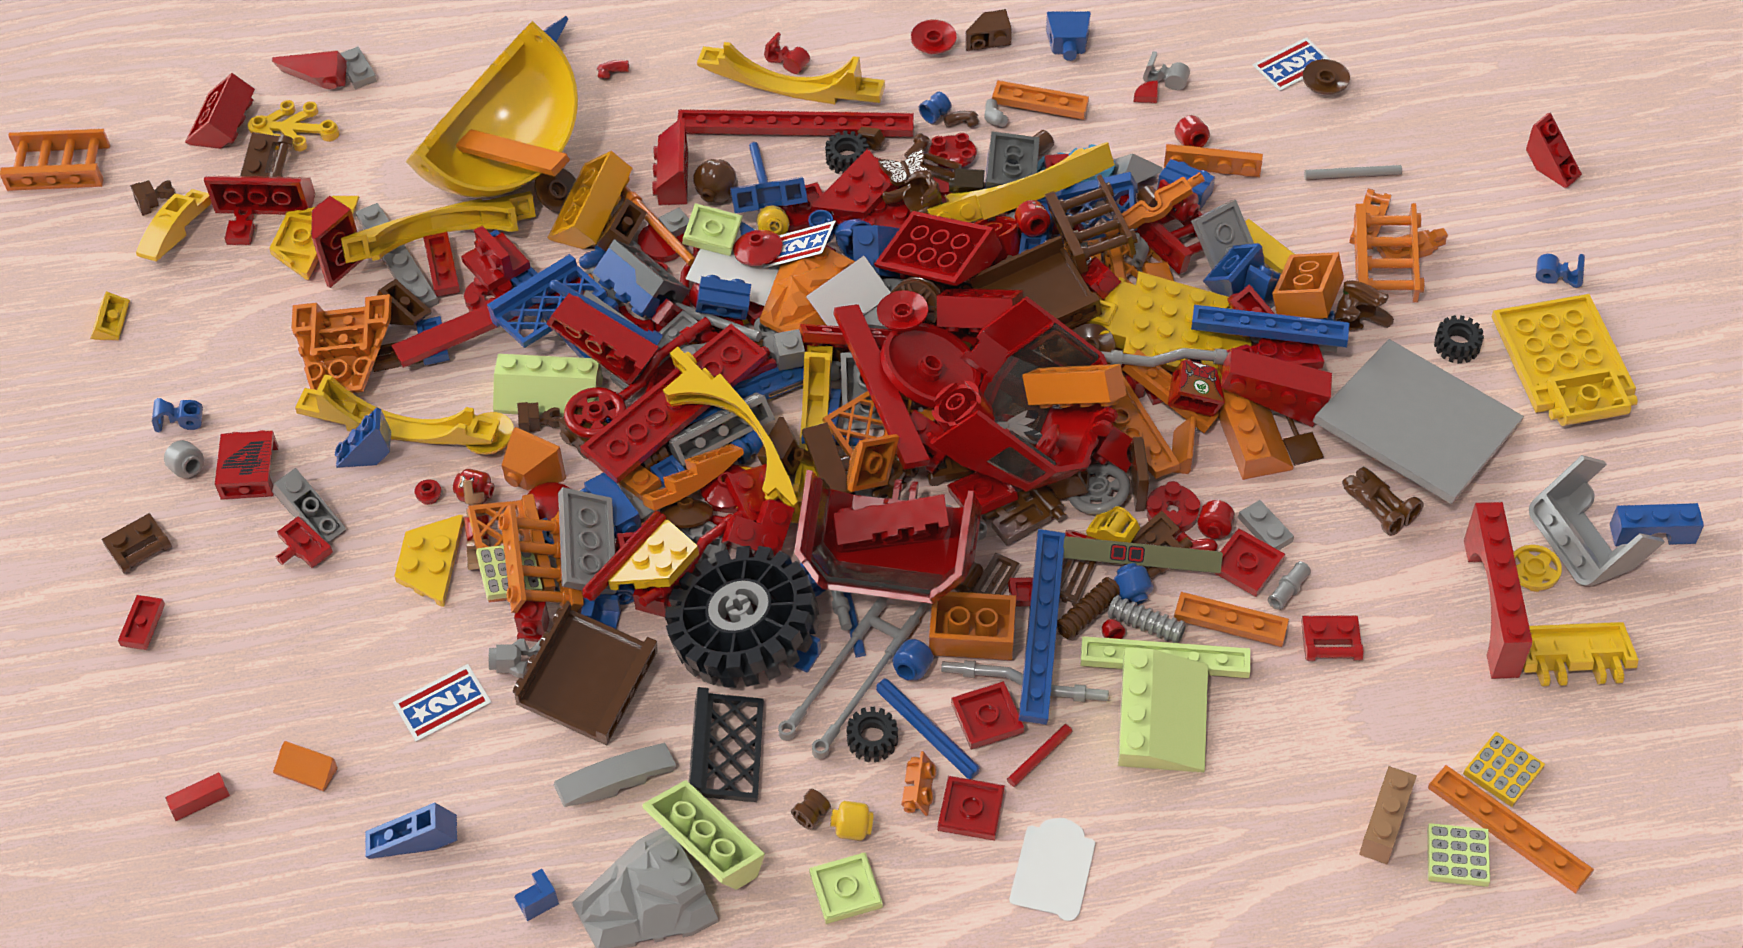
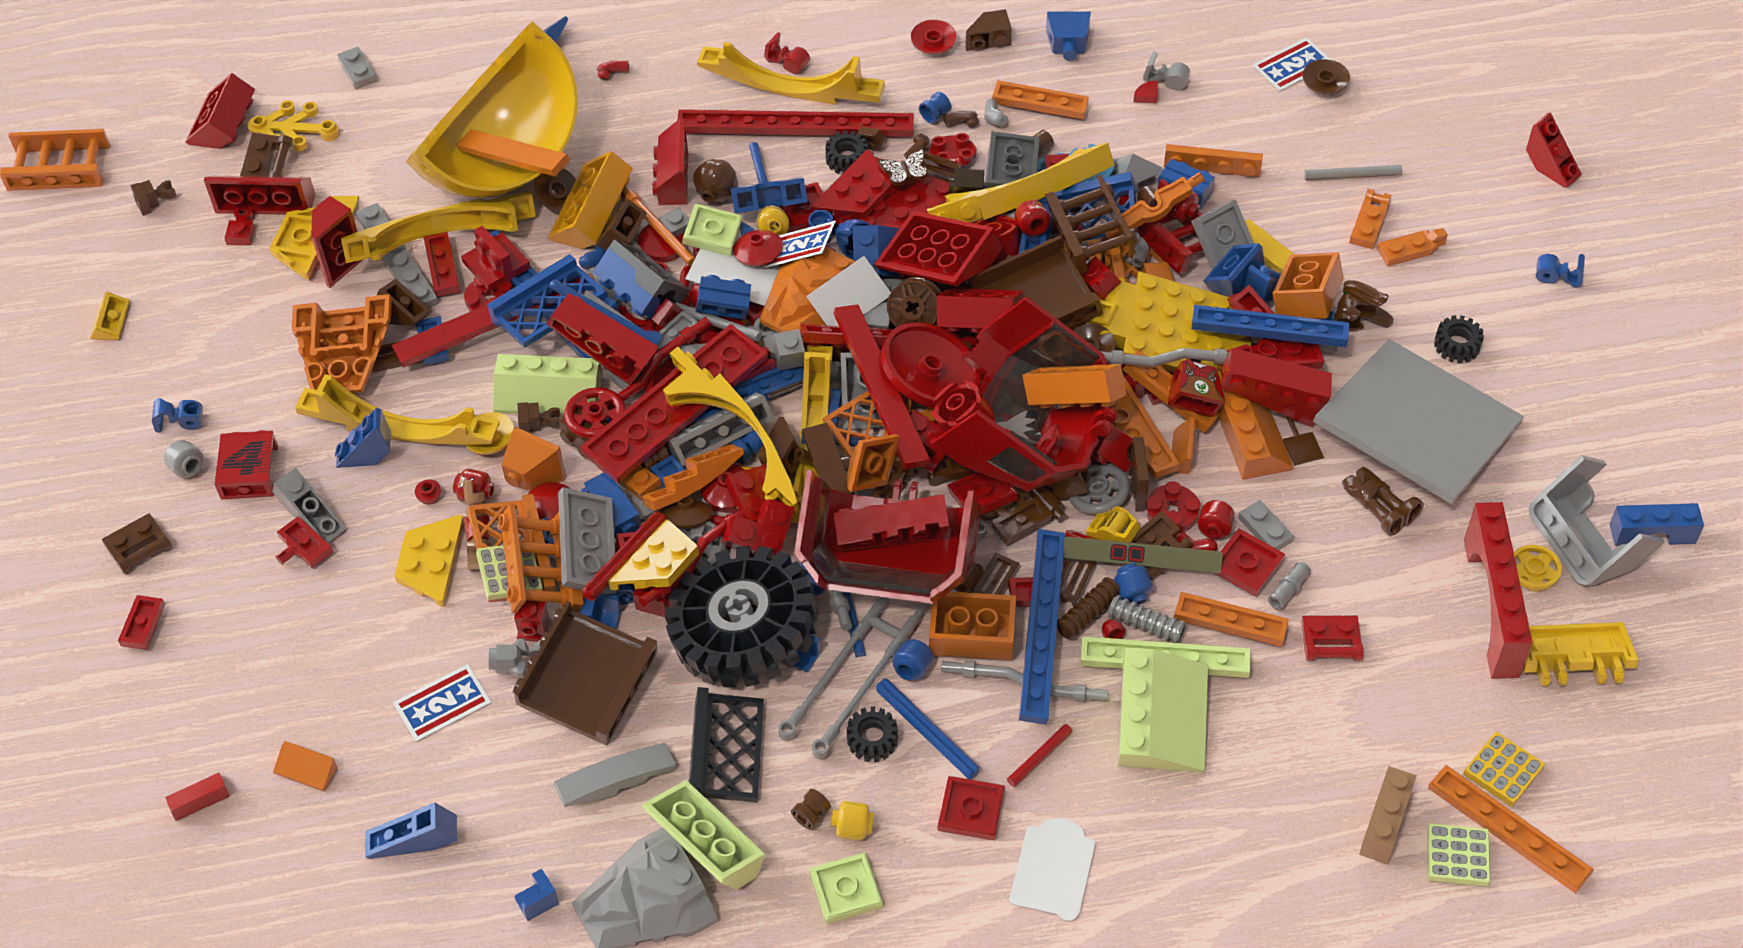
(169, 223): yellow slope -> none
(318, 68): red slope -> none
(902, 310): red dish -> none
(918, 195): reddish brown hair -> none
(920, 773): orange hinge -> none
(987, 715): red plate -> none
(1192, 131): red head -> none
(1364, 241): orange fence -> none
(1566, 359): yellow plate -> none

